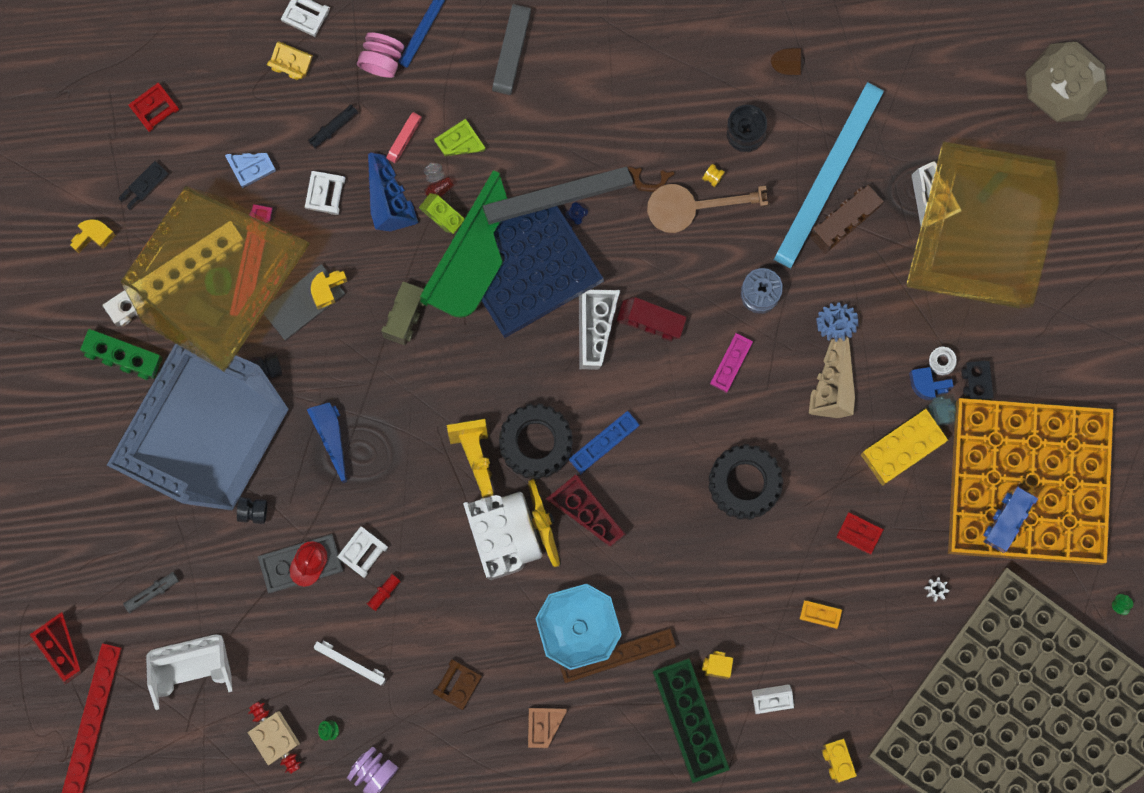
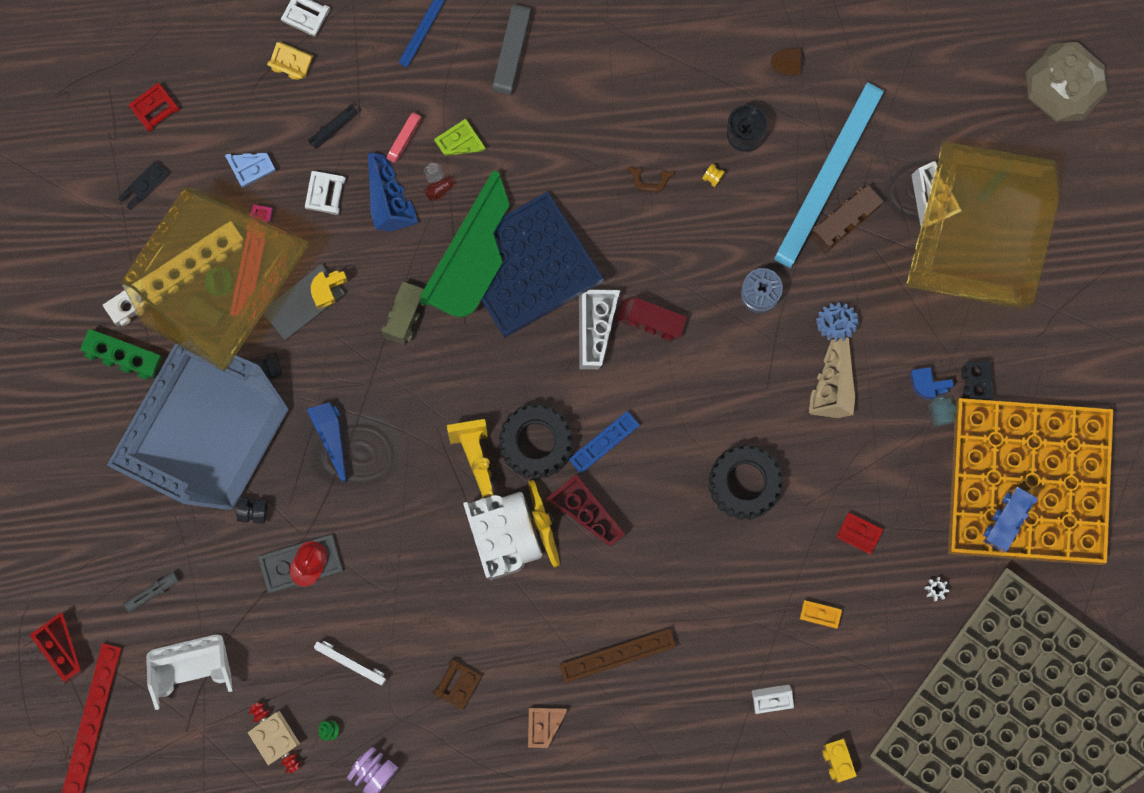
(94, 231): yellow brick -> none
(357, 547): white plate -> none
(380, 55): bright pink wheel -> none
(383, 592): red pin -> none
(441, 213): lime brick -> none
(557, 195): dark grey tile -> none
(575, 207): clear blue plate -> none
(578, 626): medium azure rock -> none
(674, 207): medium nougat piece -> none
(690, 721): dark green brick -> none
(718, 665): yellow brick -> none
(731, 362): dark pink plate -> none
(904, 447): yellow brick -> none
(942, 352): white wheel -> none
(1122, 604): green wheel -> none

